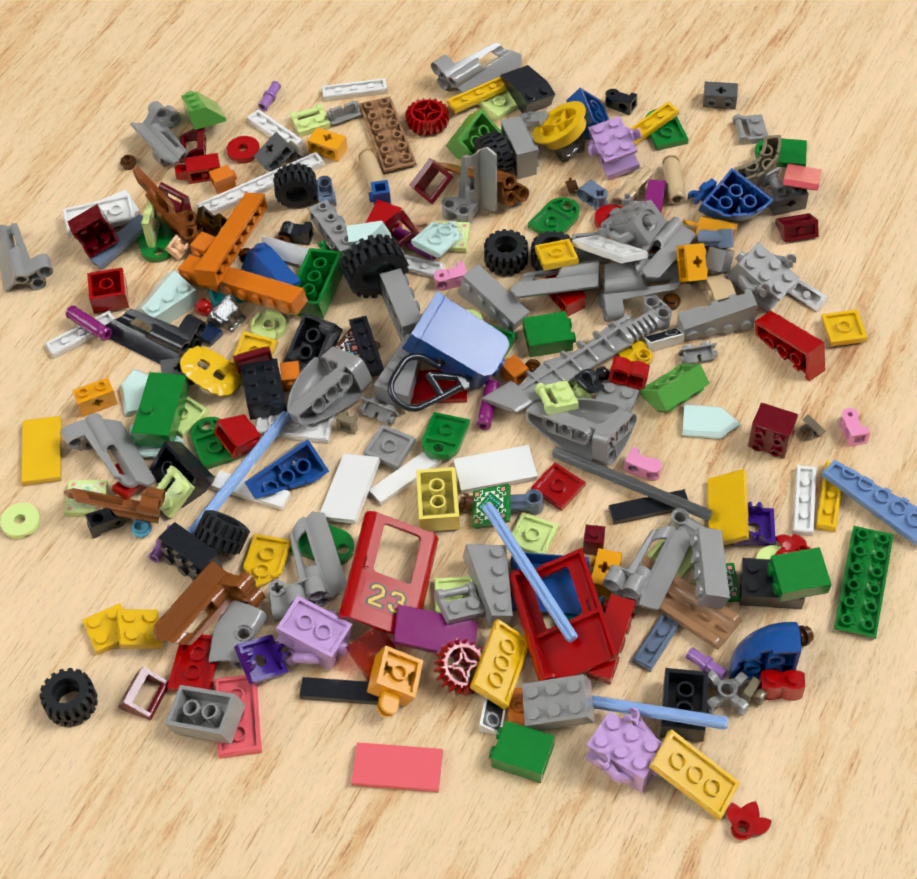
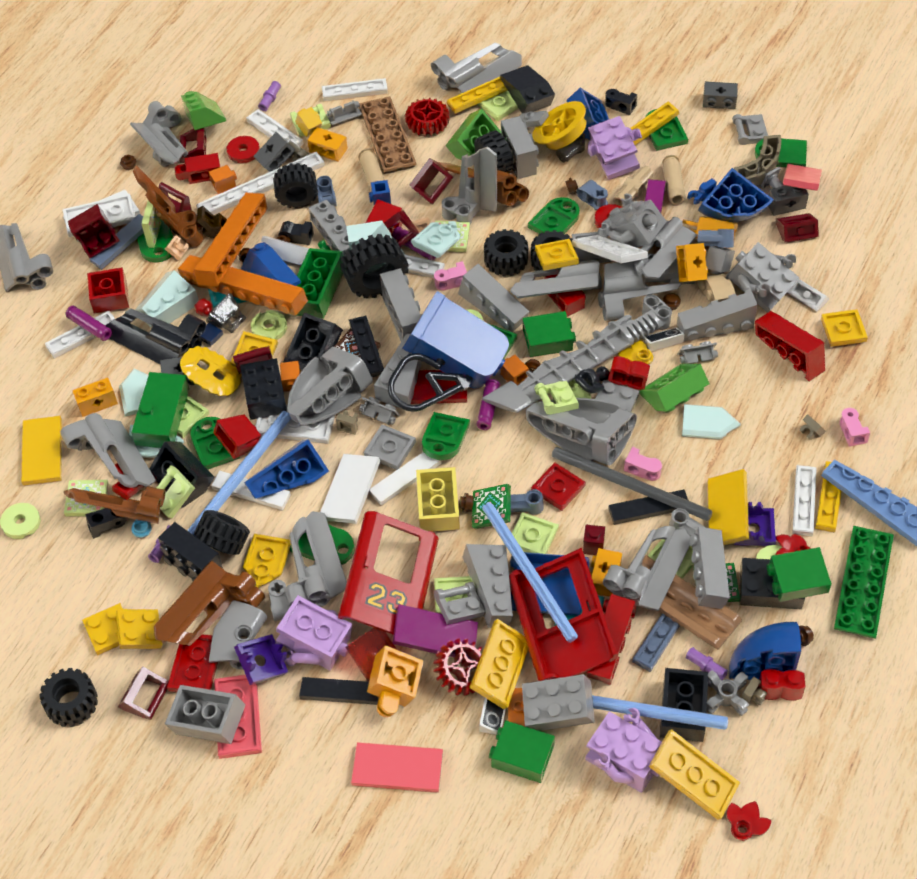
(201, 244): orange brick -> none
(308, 121): none -> yellow brick
(495, 469): white tile -> none
(772, 430): dark red piece -> none

